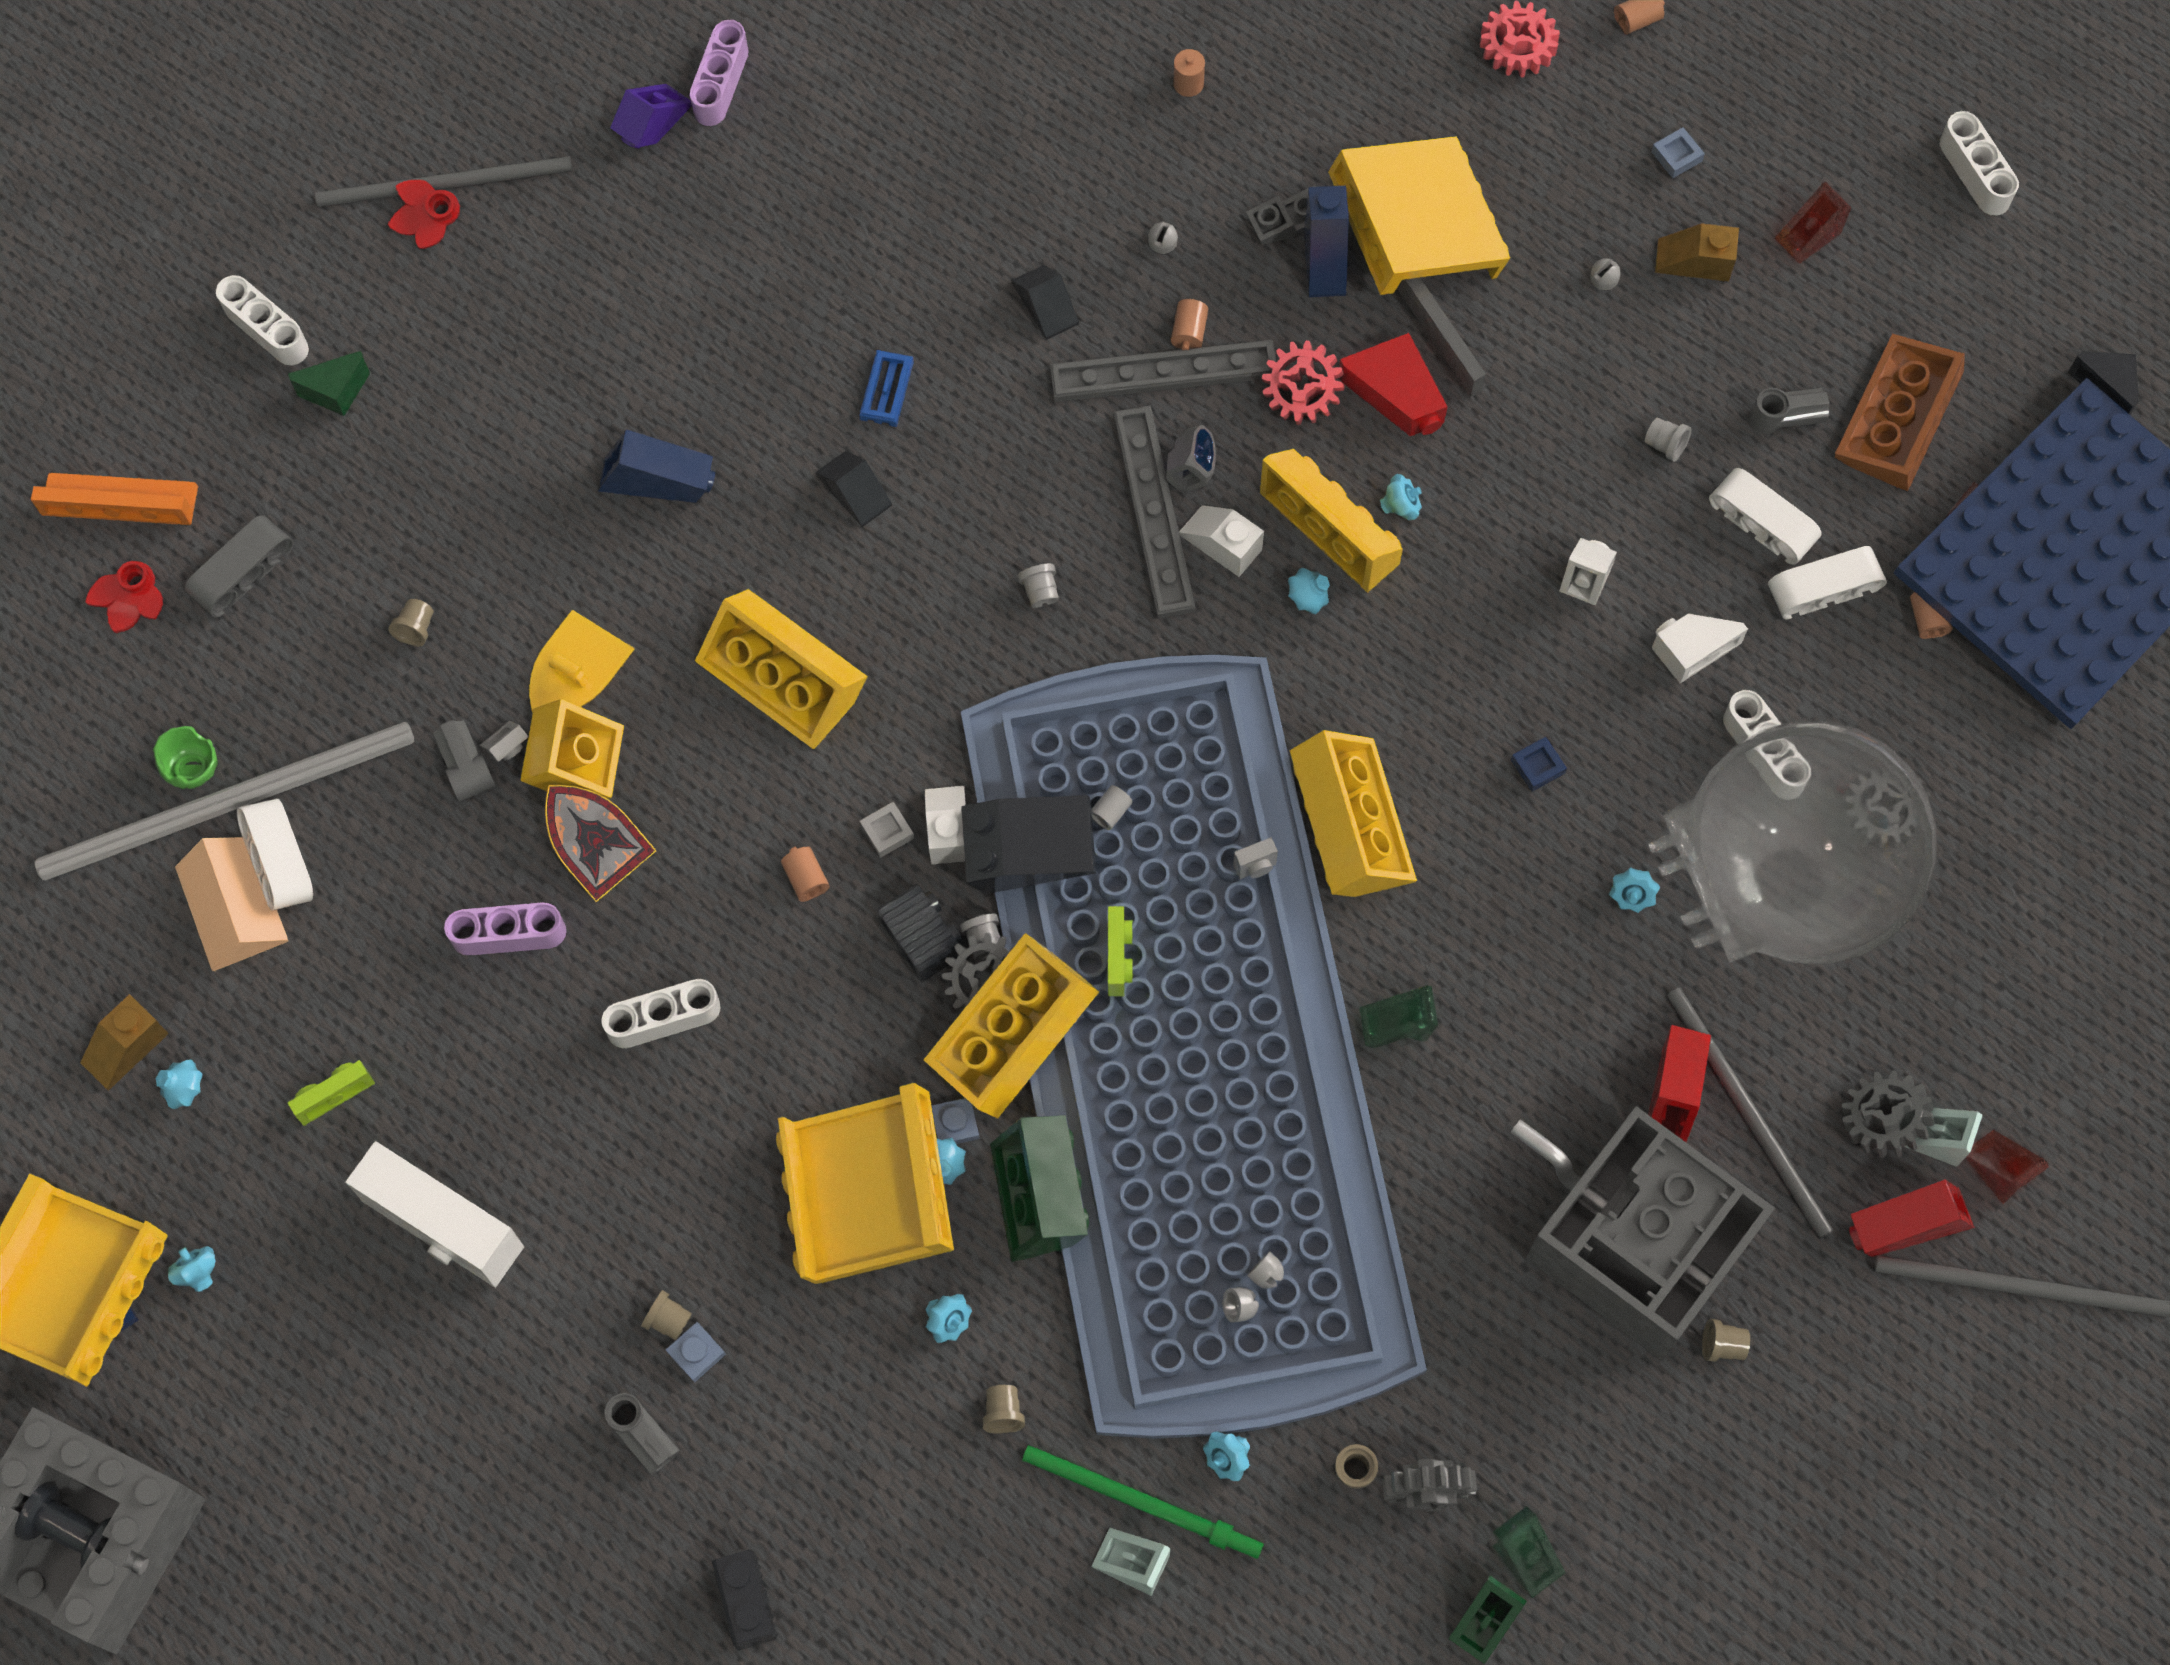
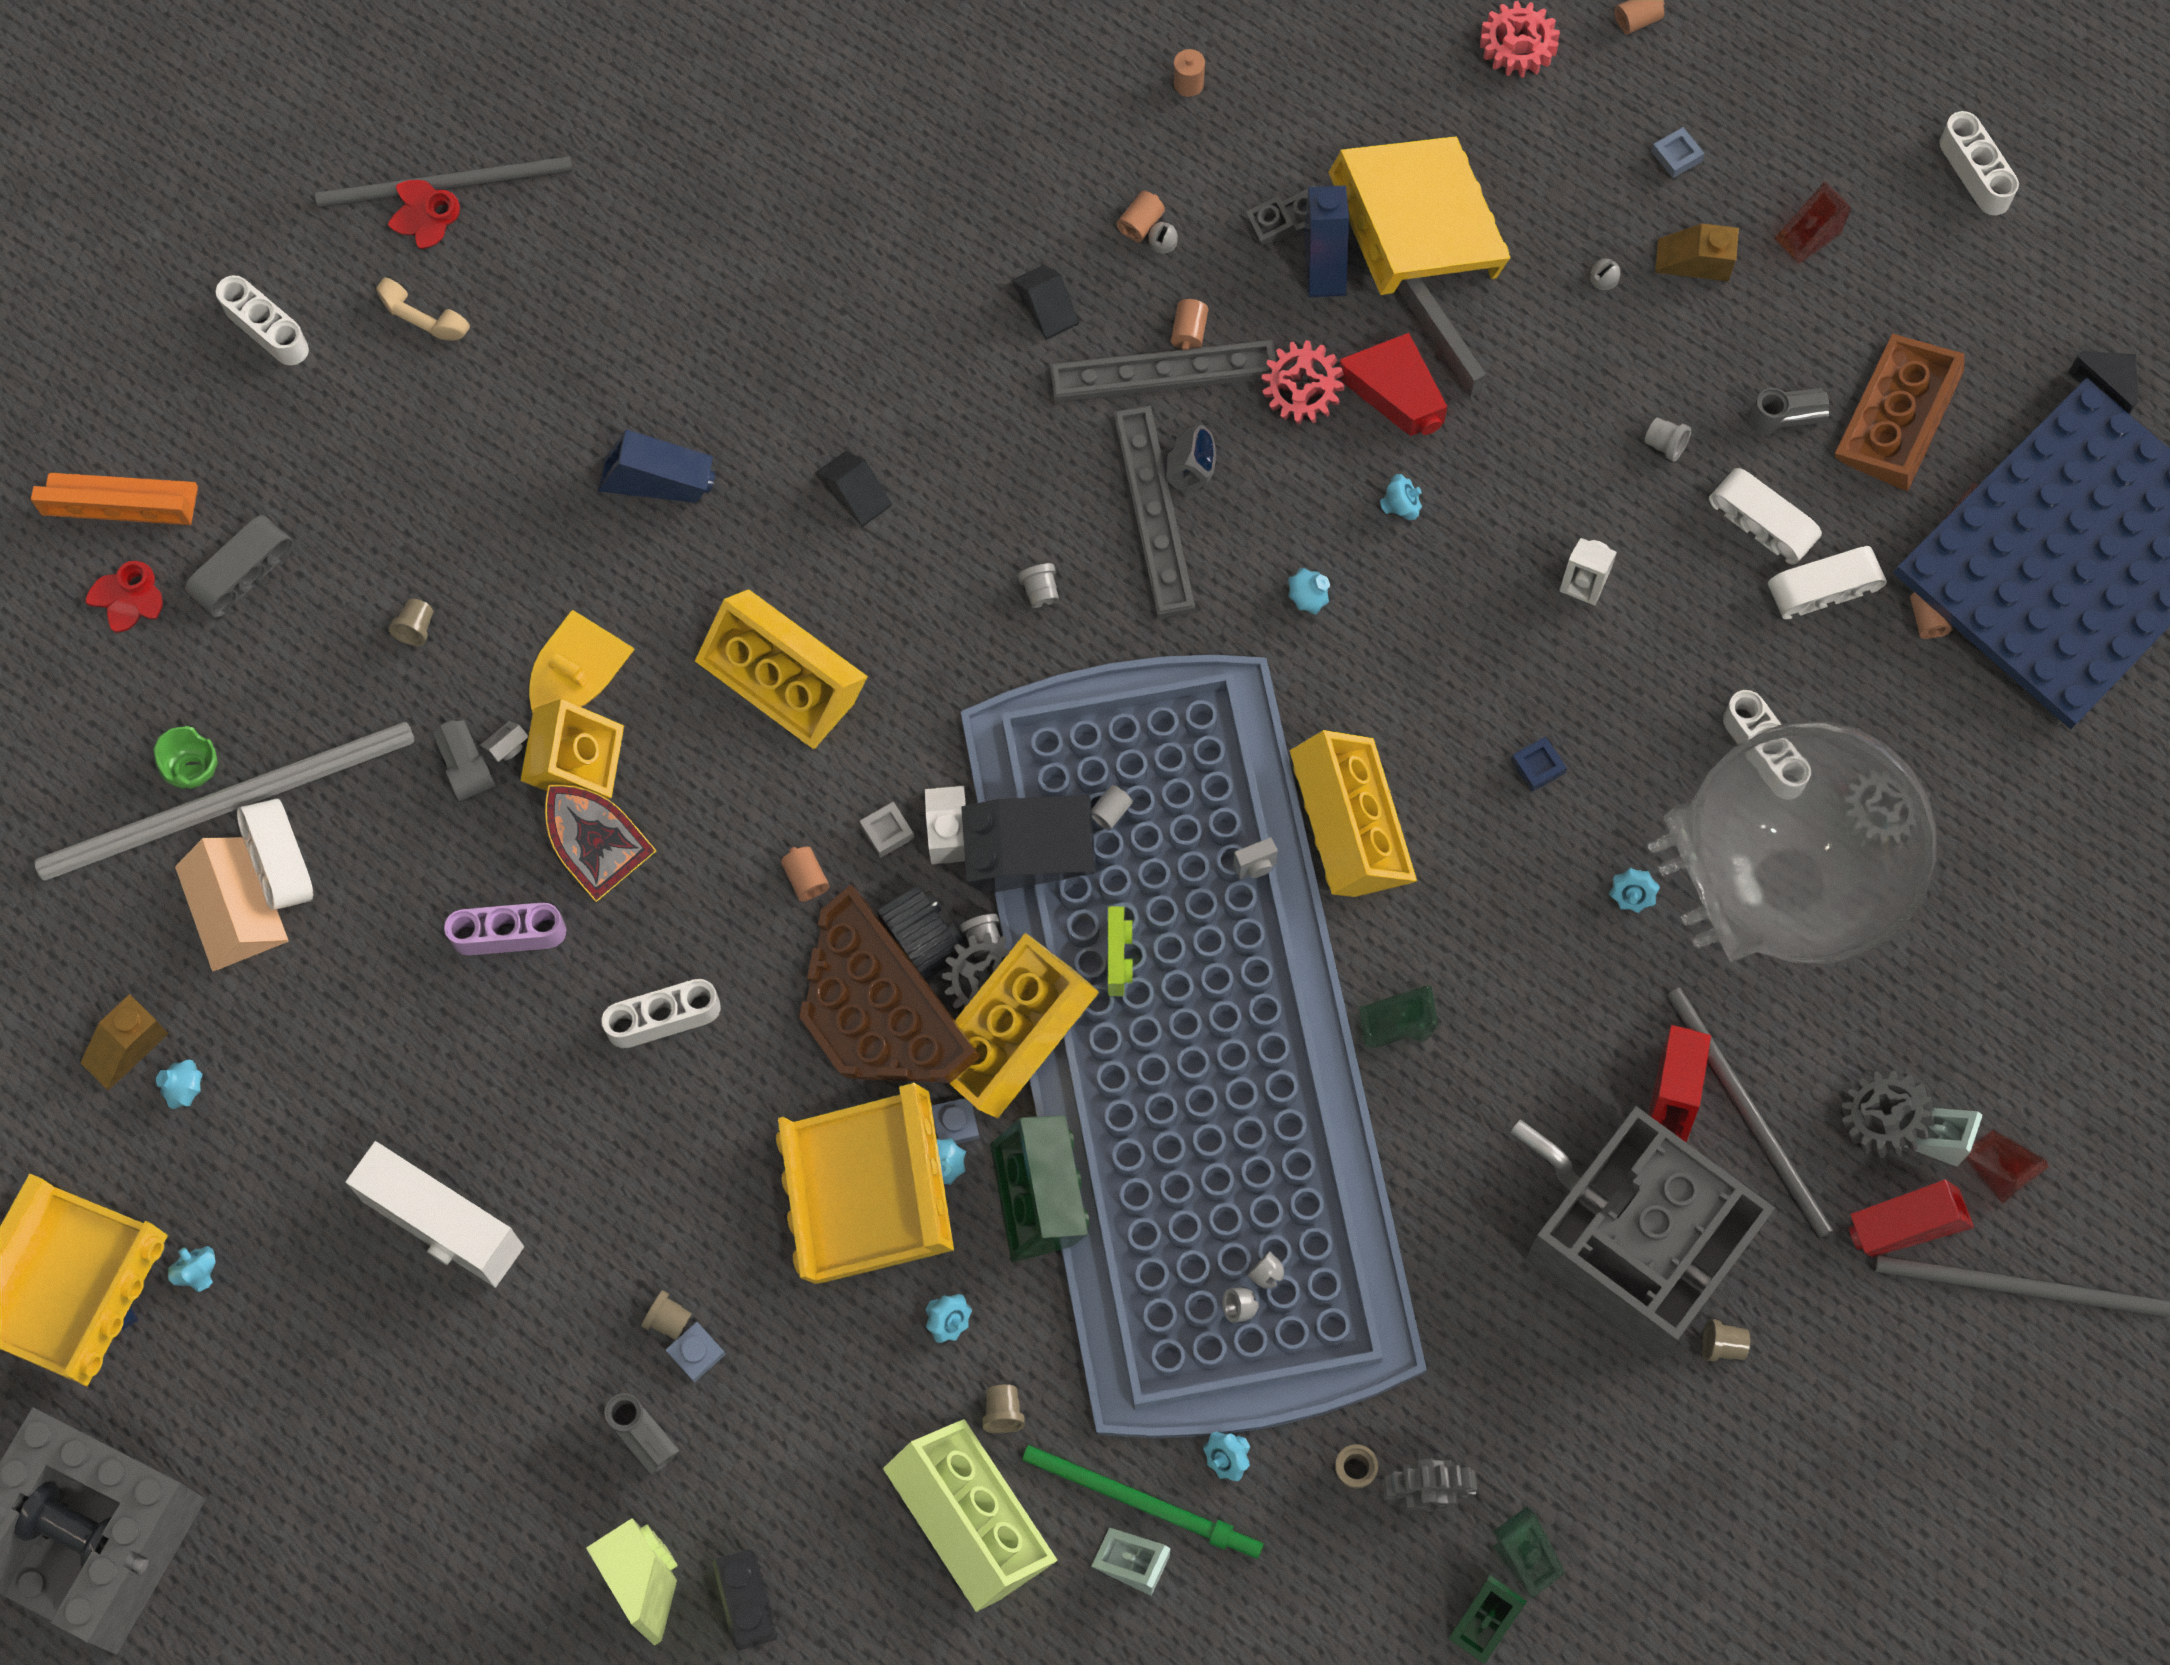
(333, 382): dark green slope -> none
(342, 1085): lime plate -> none
(448, 327): none -> tan bar
(638, 1574): none -> yellowish green slope
(648, 114): dark purple slope -> none
(719, 59): lavender beam -> none
(873, 1004): none -> reddish brown plate
(880, 415): blue tile -> none
(969, 1514): none -> yellowish green slope
(1140, 216): none -> nougat piece
(1224, 537): white slope -> none
(1329, 518): yellow slope -> none
(1695, 643): white slope -> none

